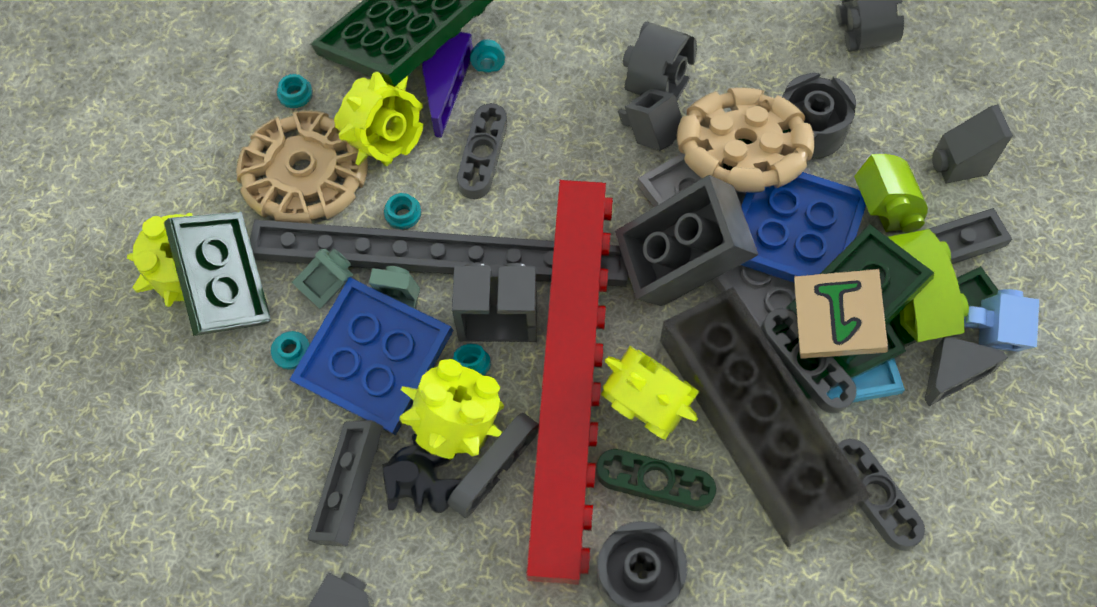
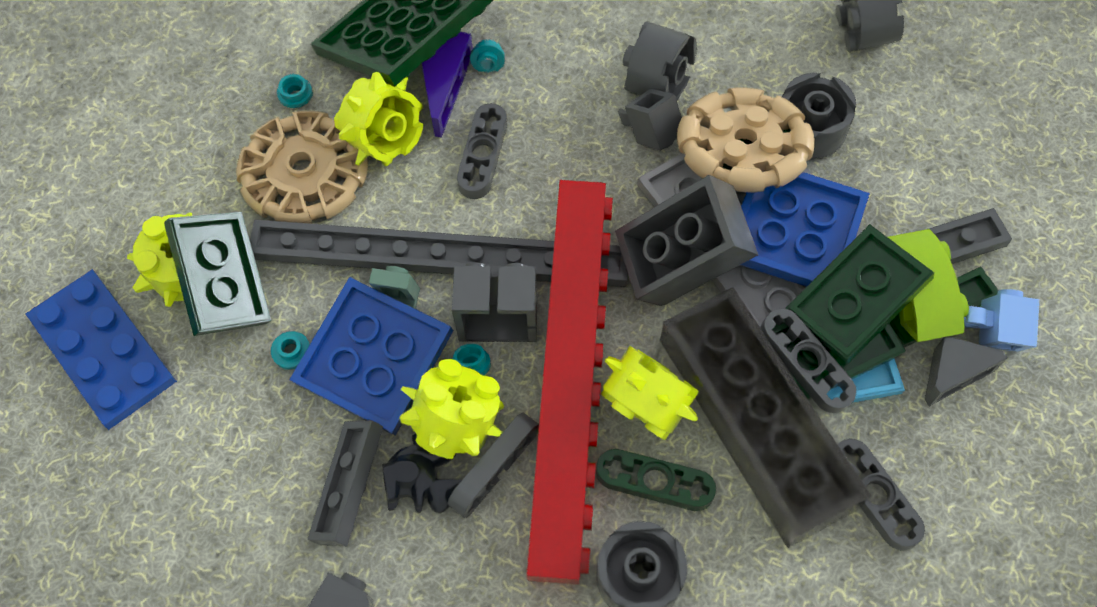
(100, 349): none -> blue plate
(323, 276): sand green bracket -> none
(398, 202): teal plate -> none
(840, 314): tan tile -> none
(892, 193): lime brick -> none
(972, 146): dark grey slope -> none

